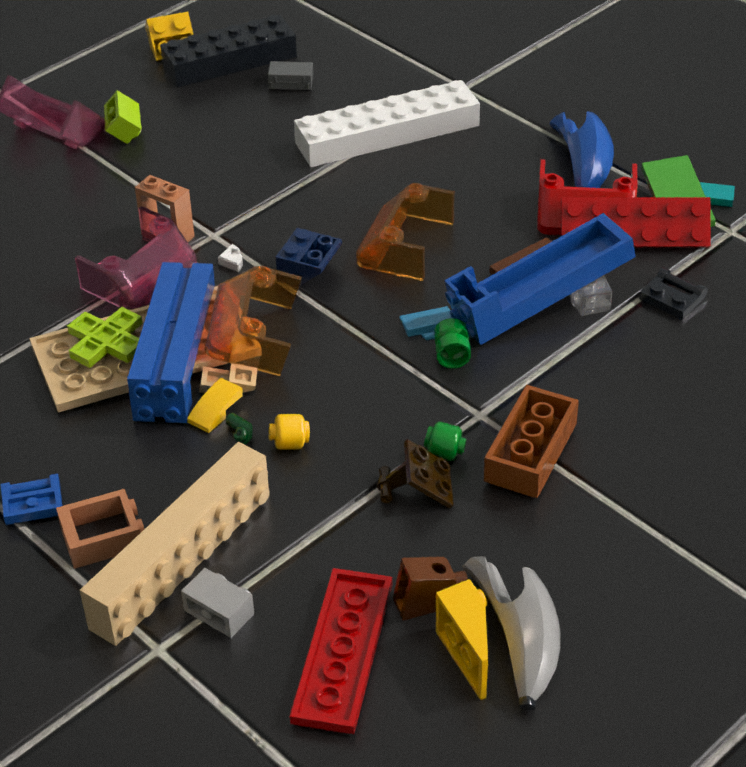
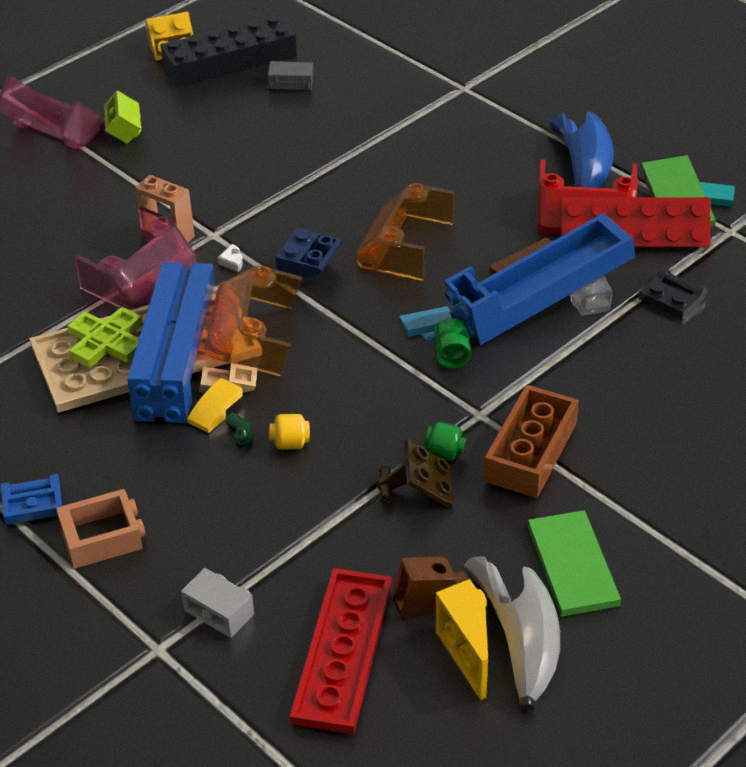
(175, 544): tan brick -> none
(386, 123): white brick -> none
(573, 563): none -> bright green tile

